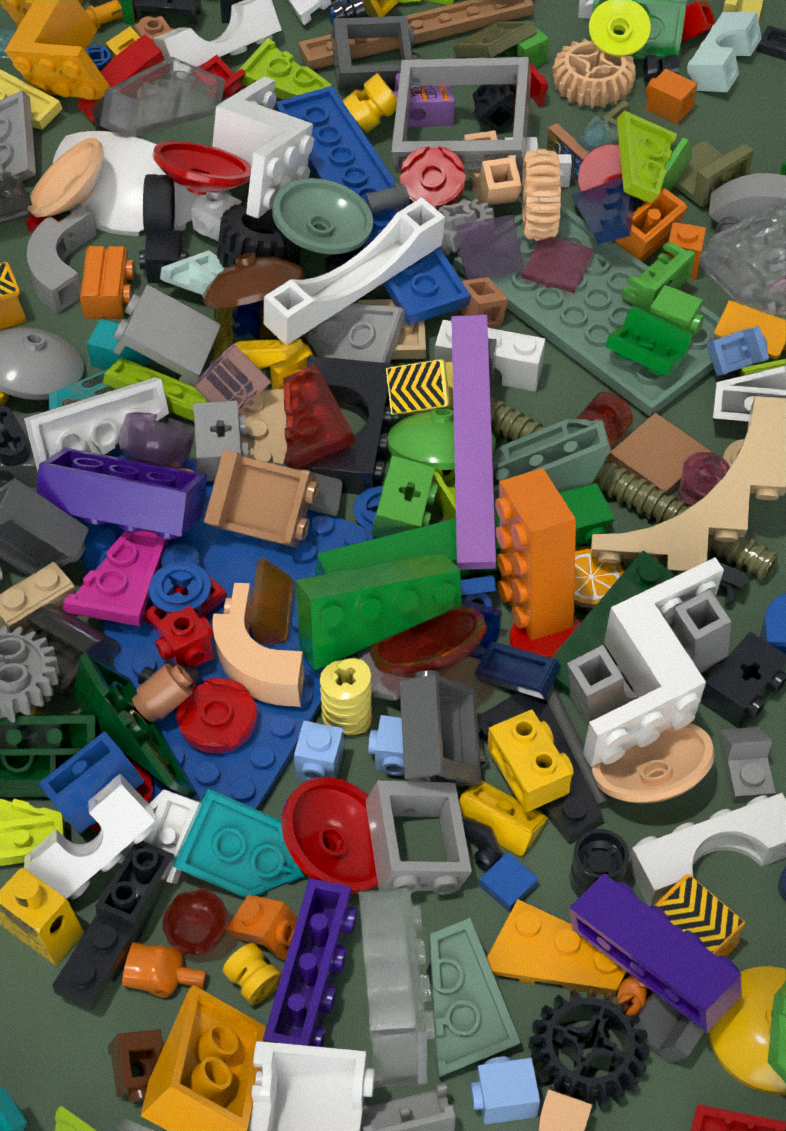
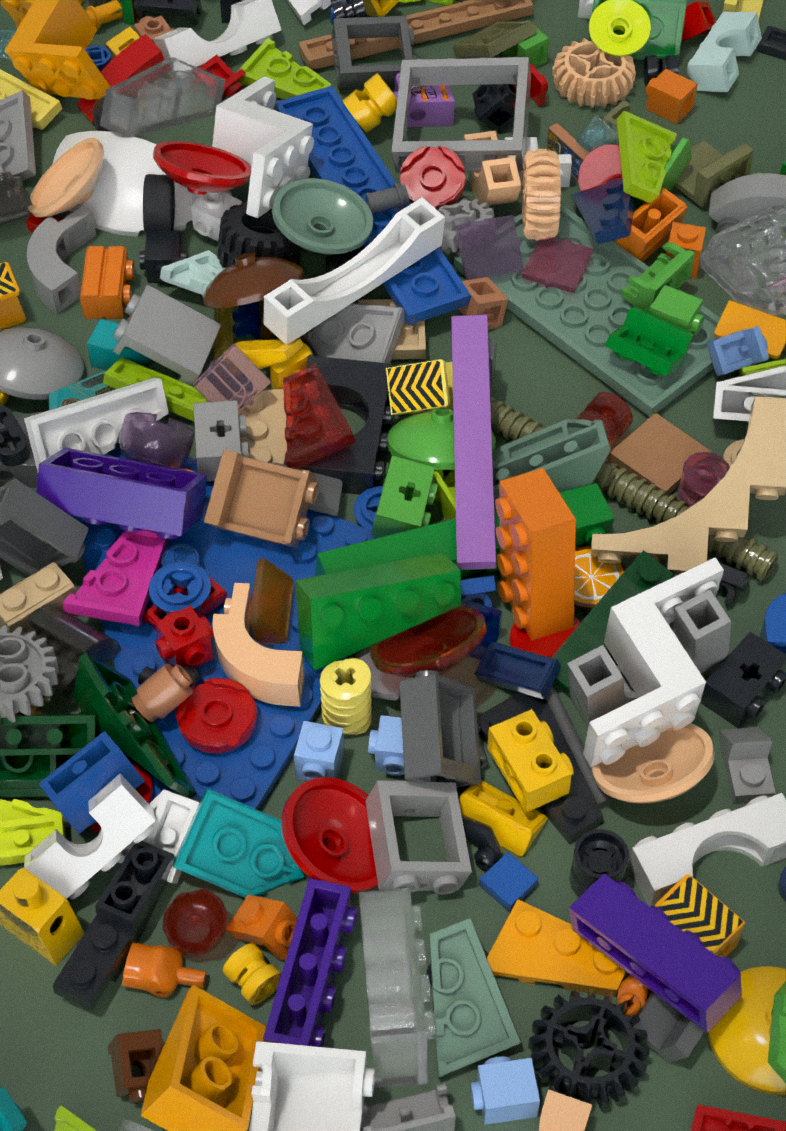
(517, 355): white arch -> none

